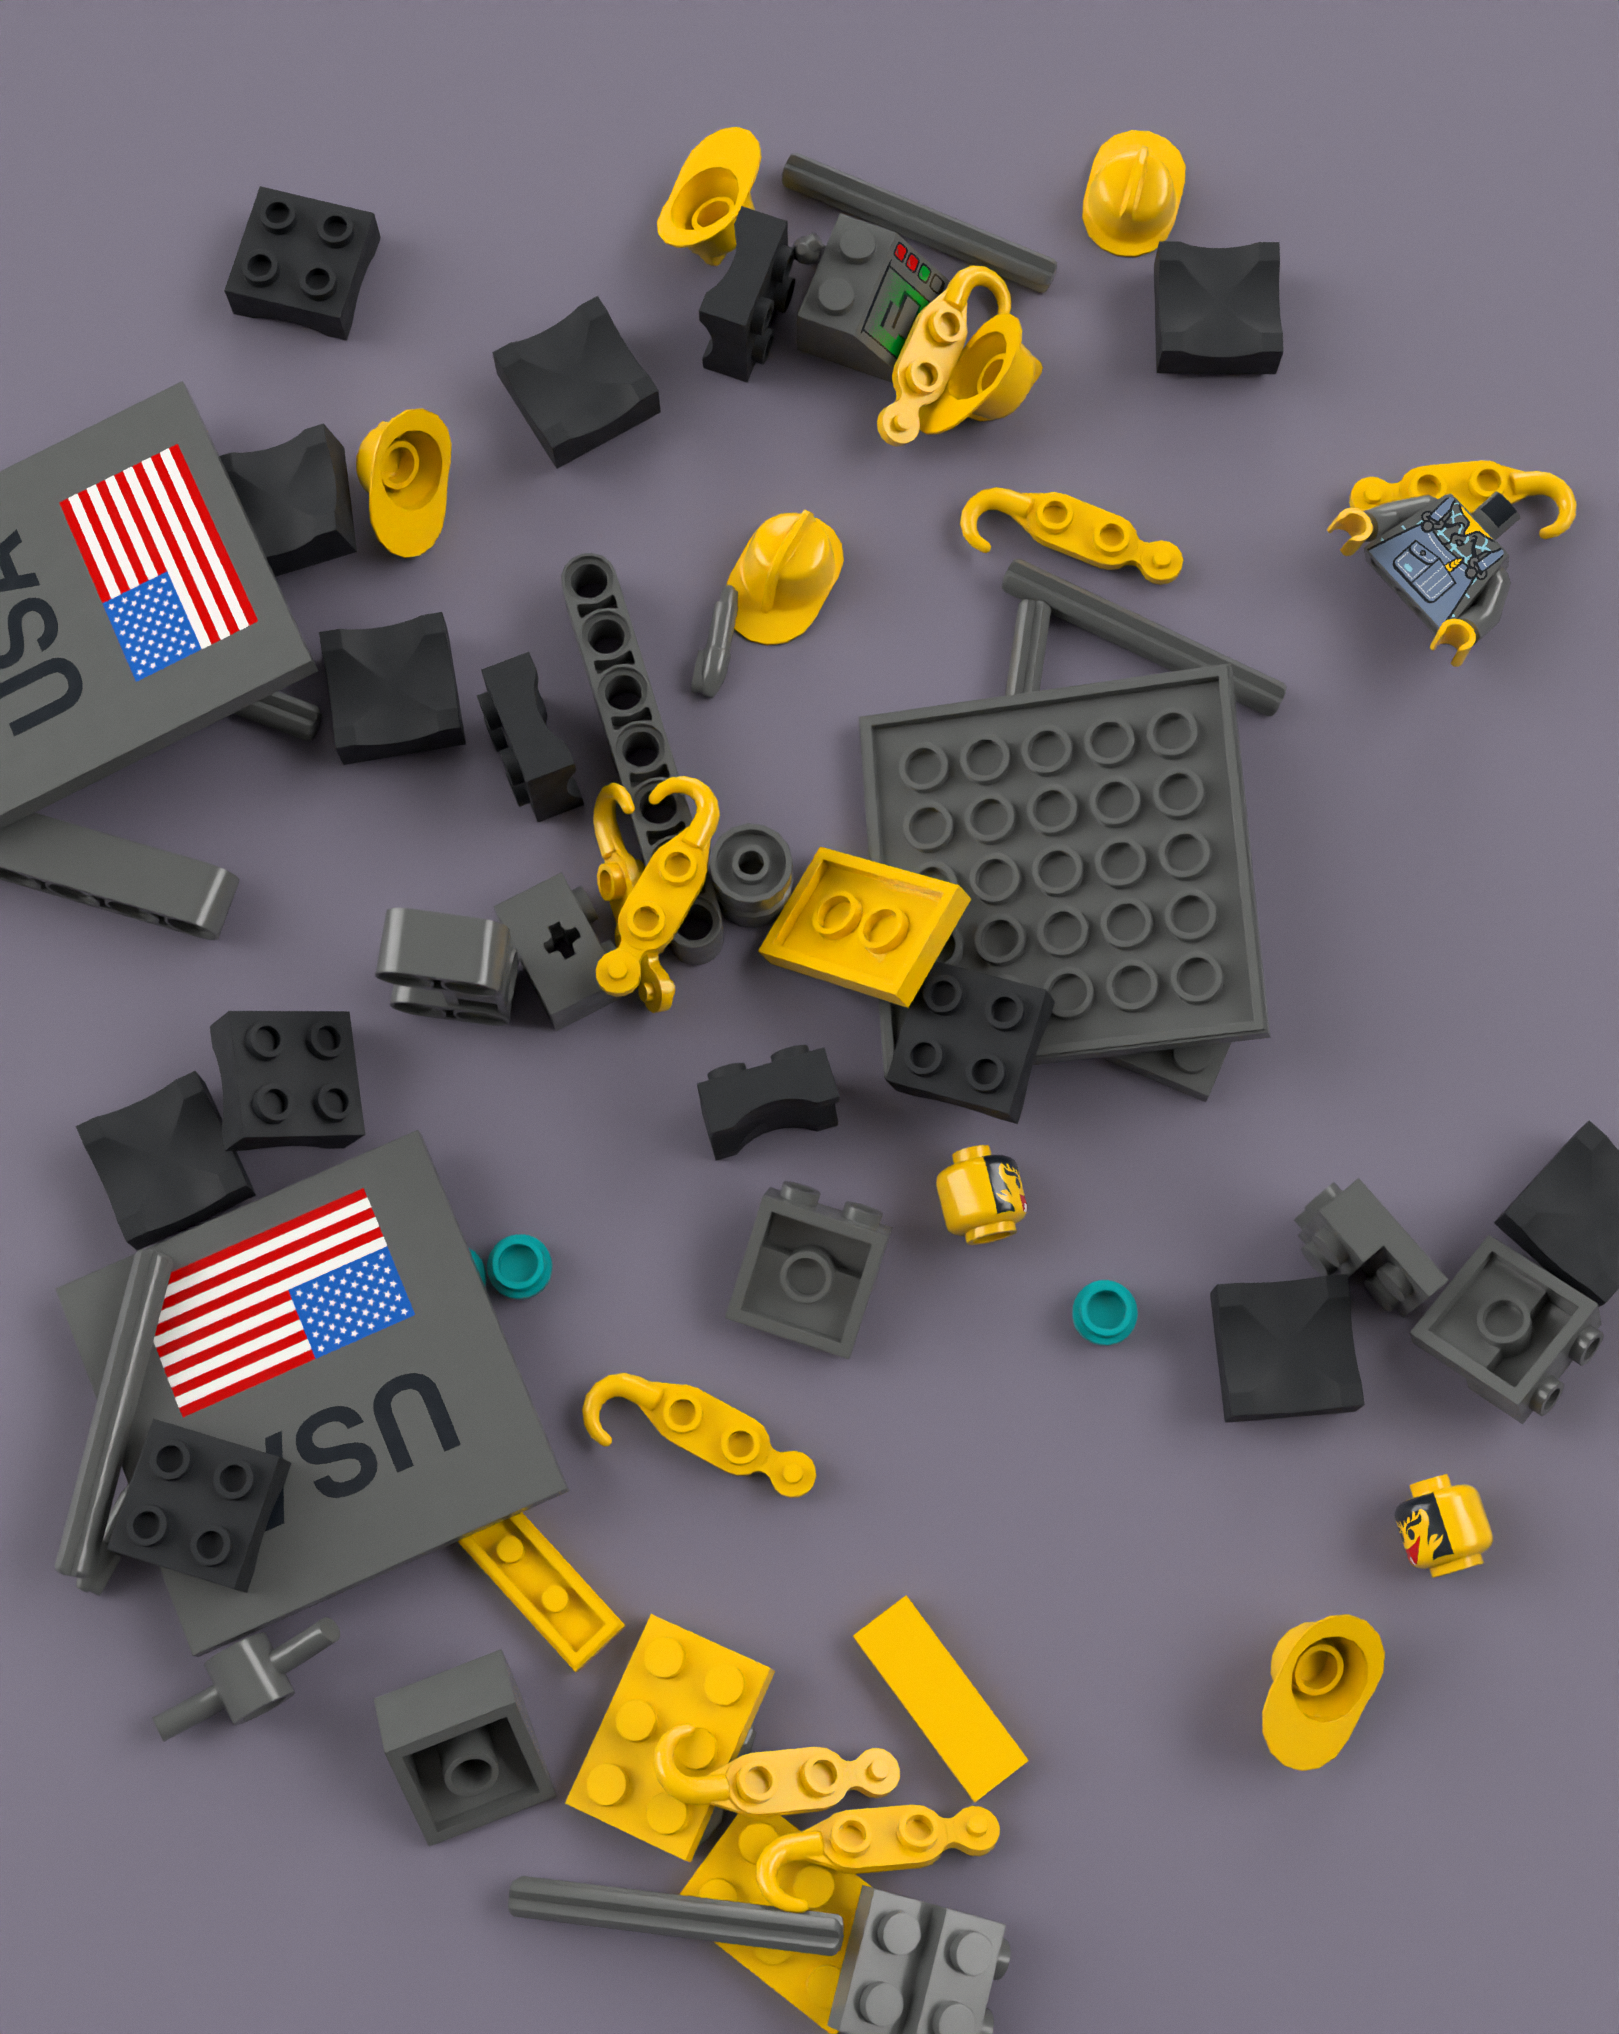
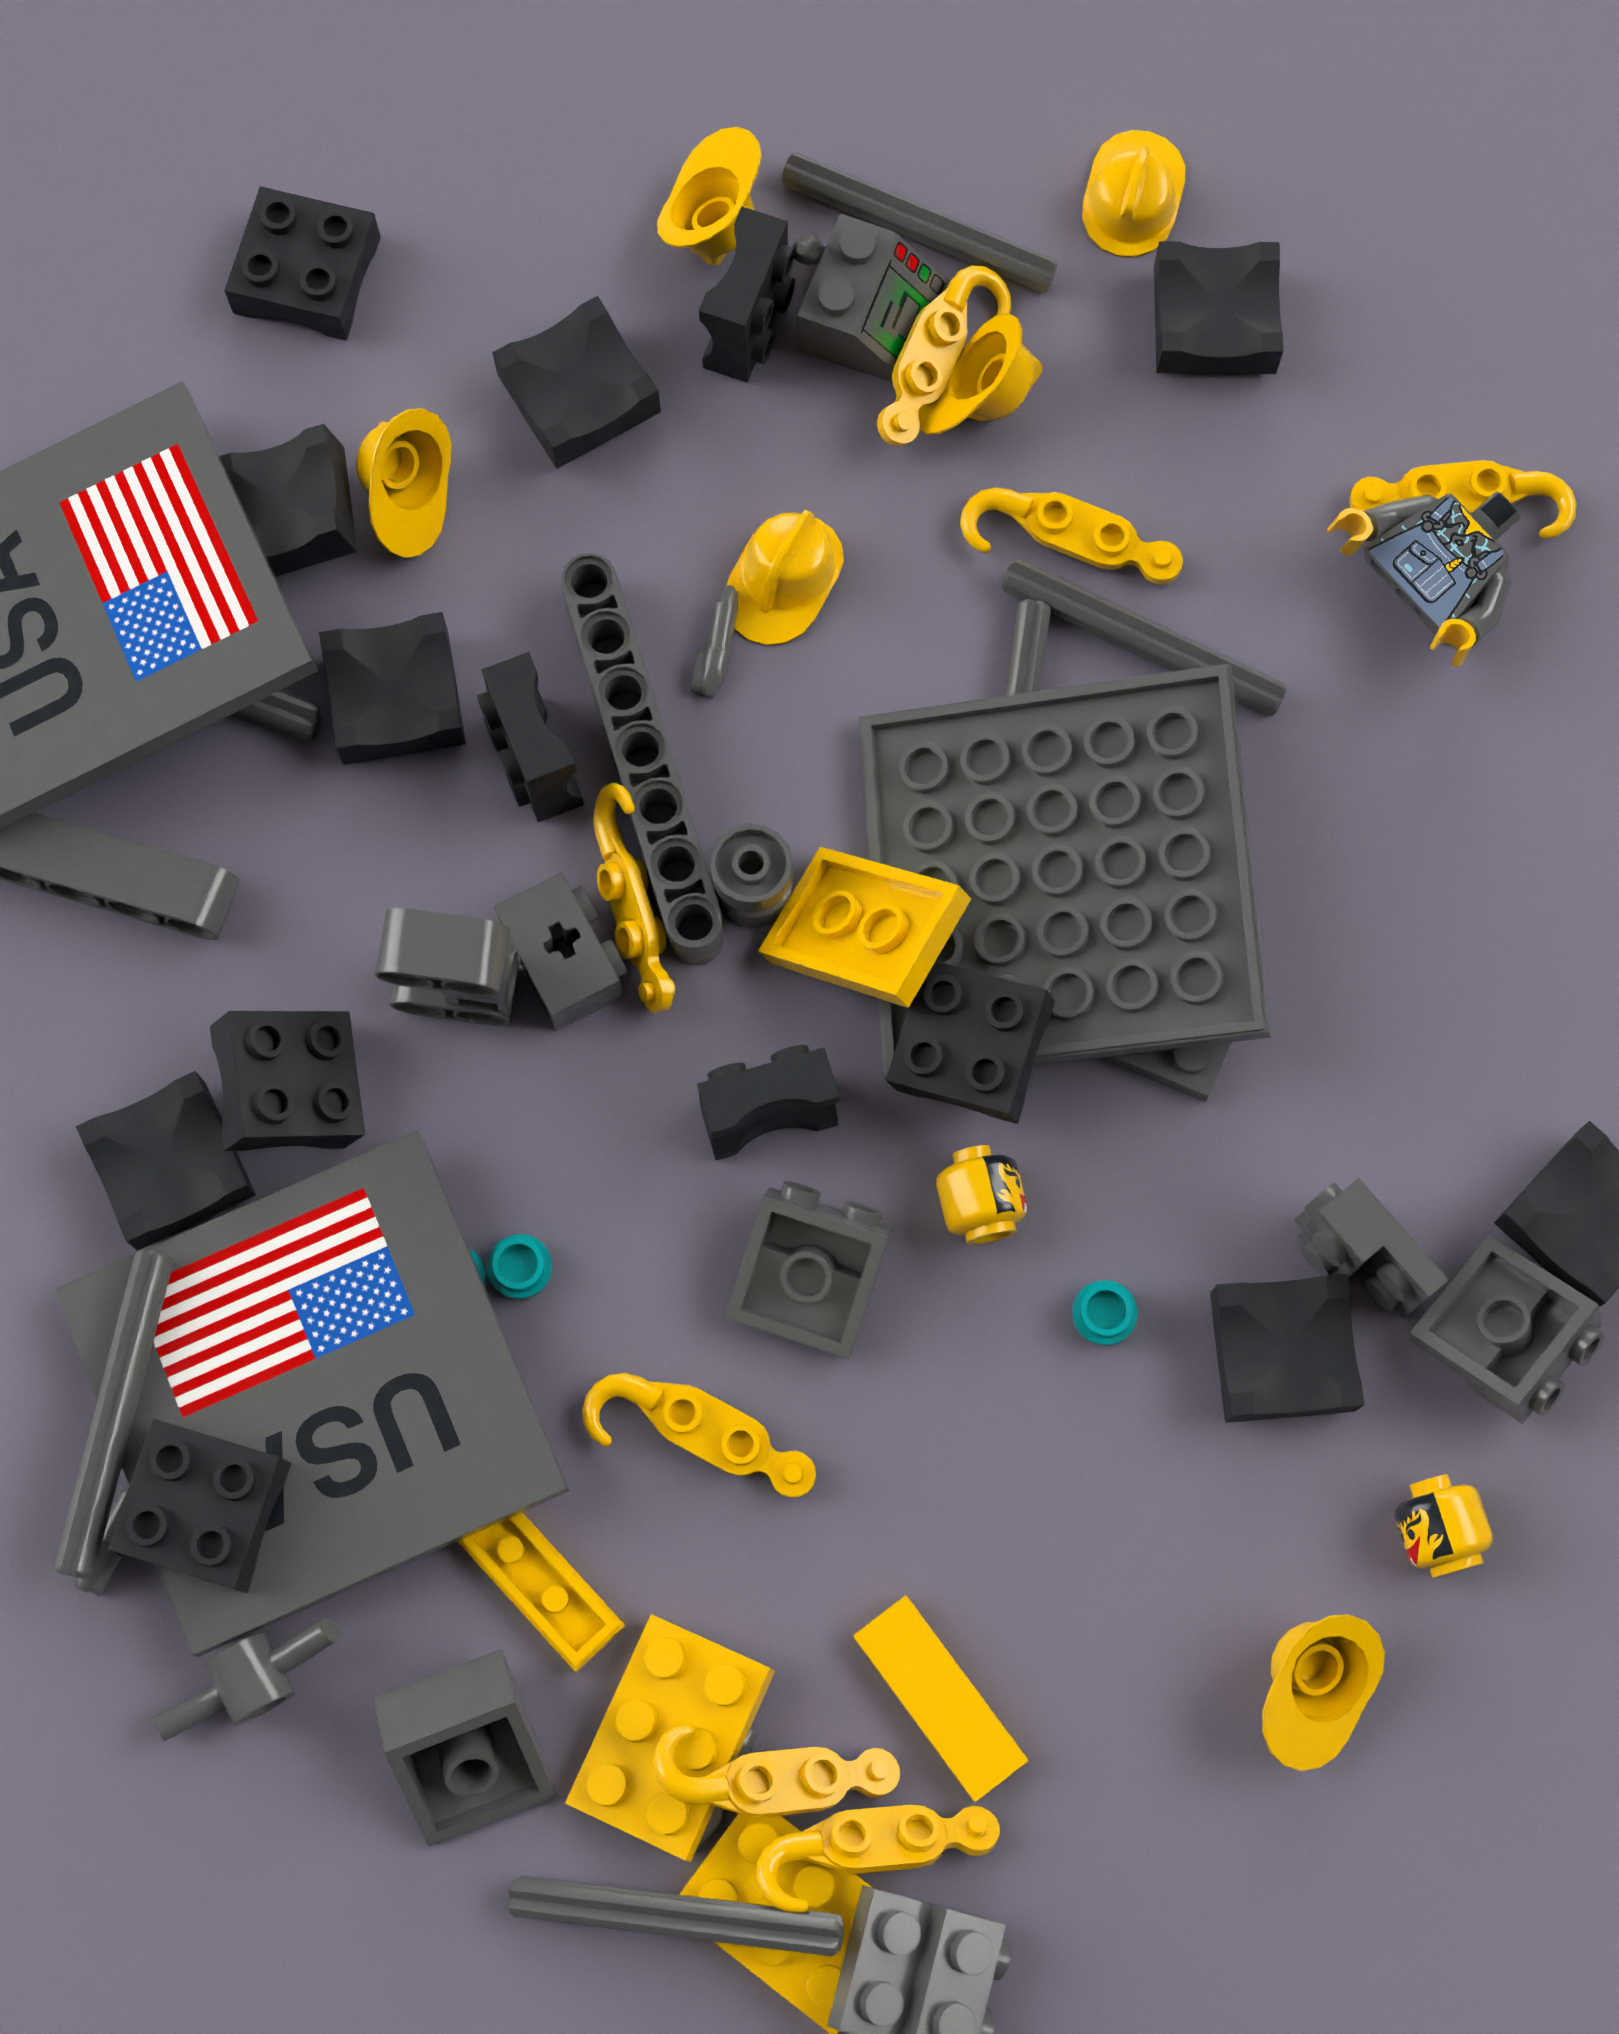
(663, 890): yellow piece -> none

